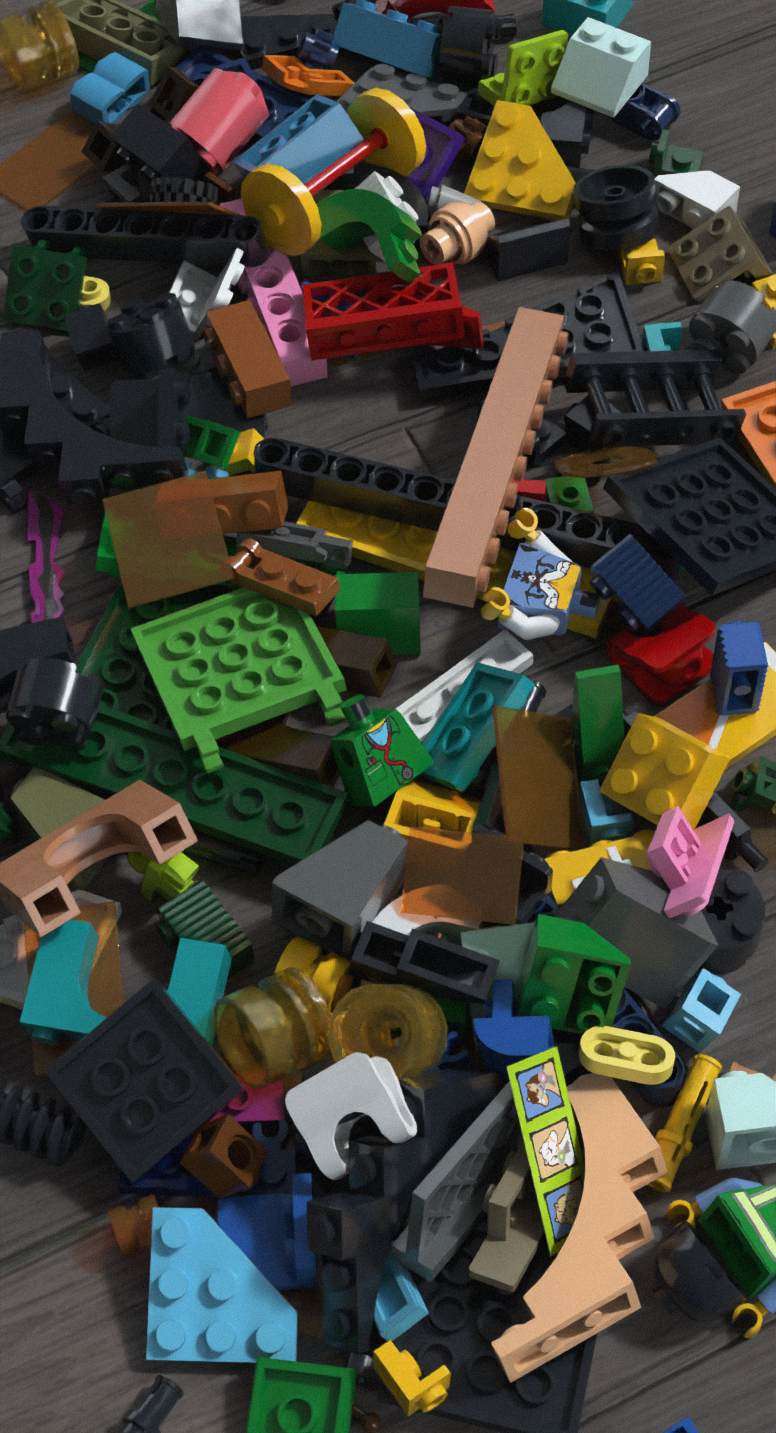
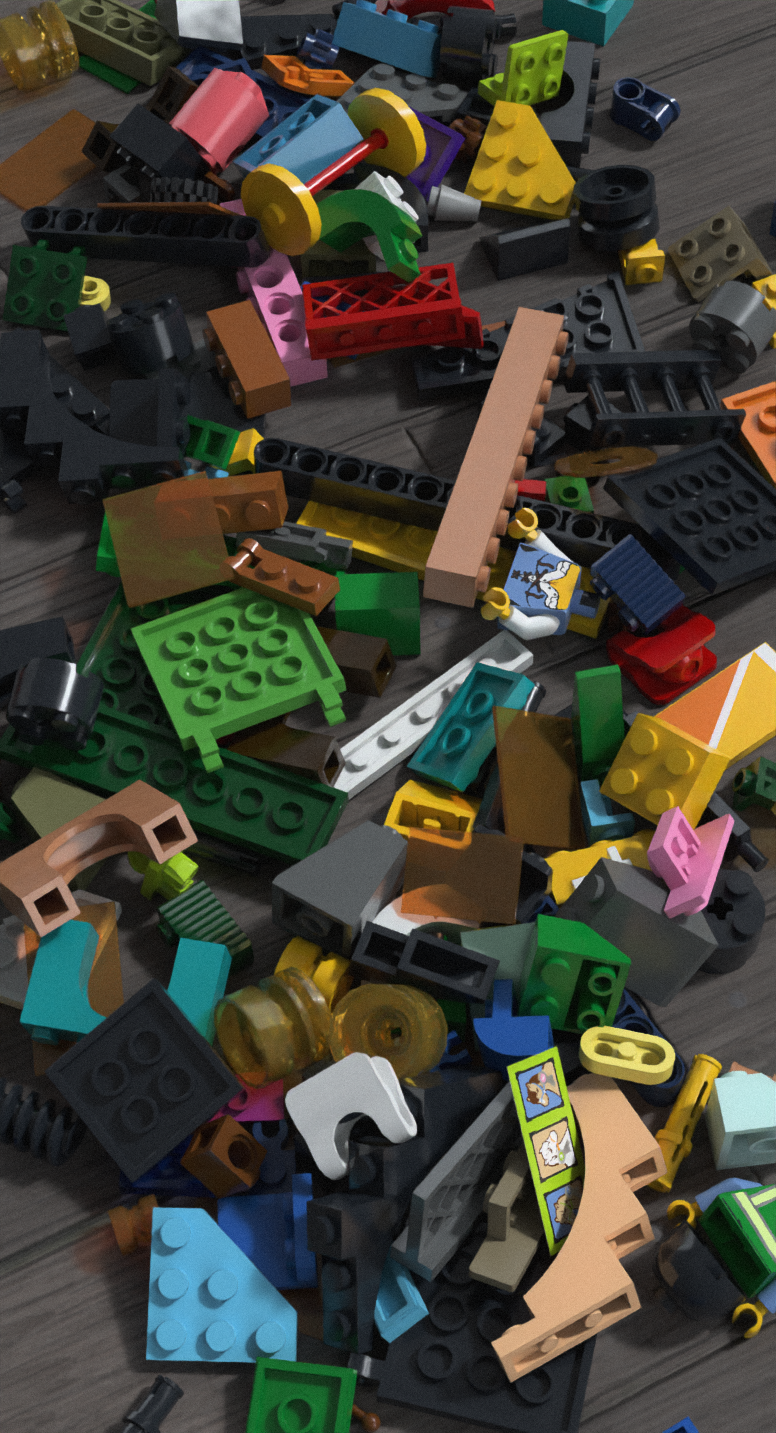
(44, 576): sword -> none
(110, 89): dark azure brick -> none
(204, 292): white bracket -> none
(376, 752): green torso -> none
(401, 1377): yellow bracket -> none
(457, 233): light nougat piece -> none
(602, 67): light aqua slope -> none
(662, 336): teal bracket -> none
(673, 159): dark green bracket -> none
(694, 196): white slope -> none
(702, 1010): medium azure brick -> none
(738, 668): blue brick -> none

